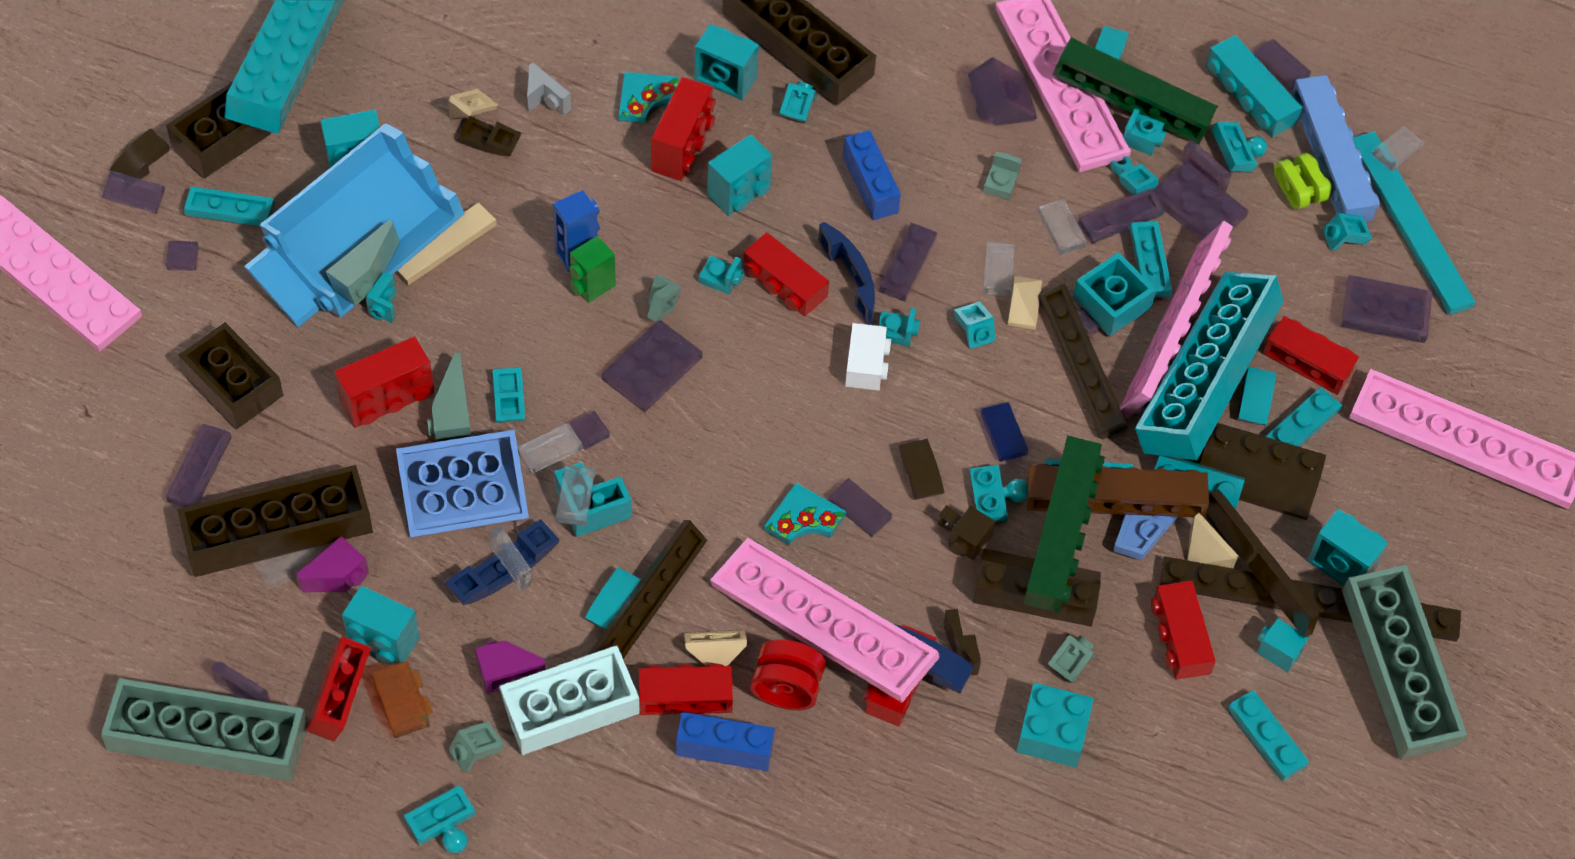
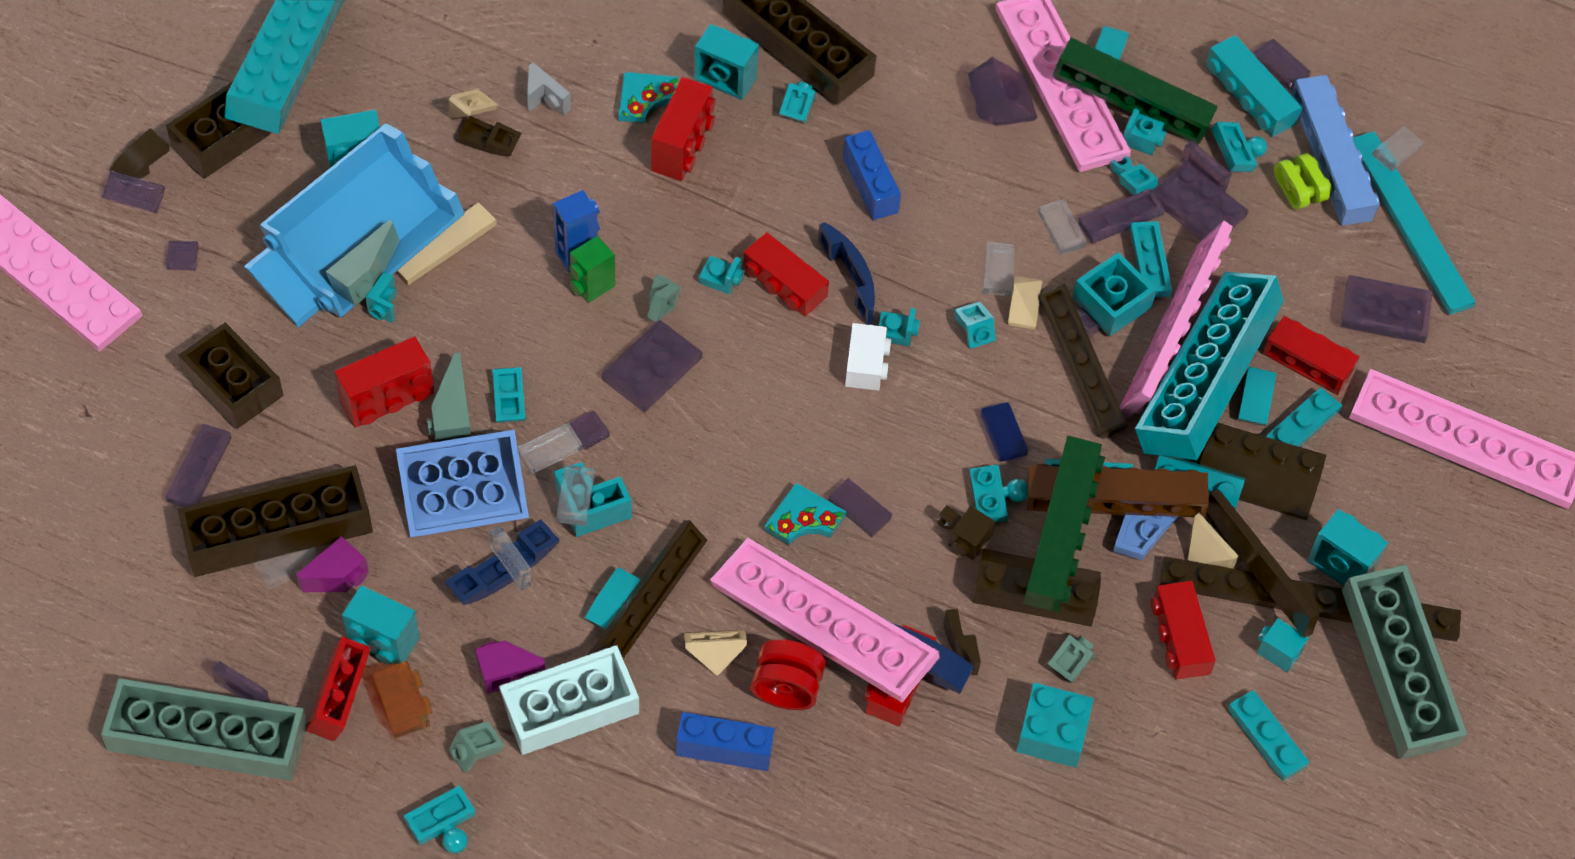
(228, 206): teal plate -> none
(685, 690): red brick -> none
(739, 175): teal brick -> none
(908, 262): clear purple plate -> none
(921, 469): dark brown slope -> none
(1002, 175): sand green bracket -> none
(1346, 229): teal bracket -> none

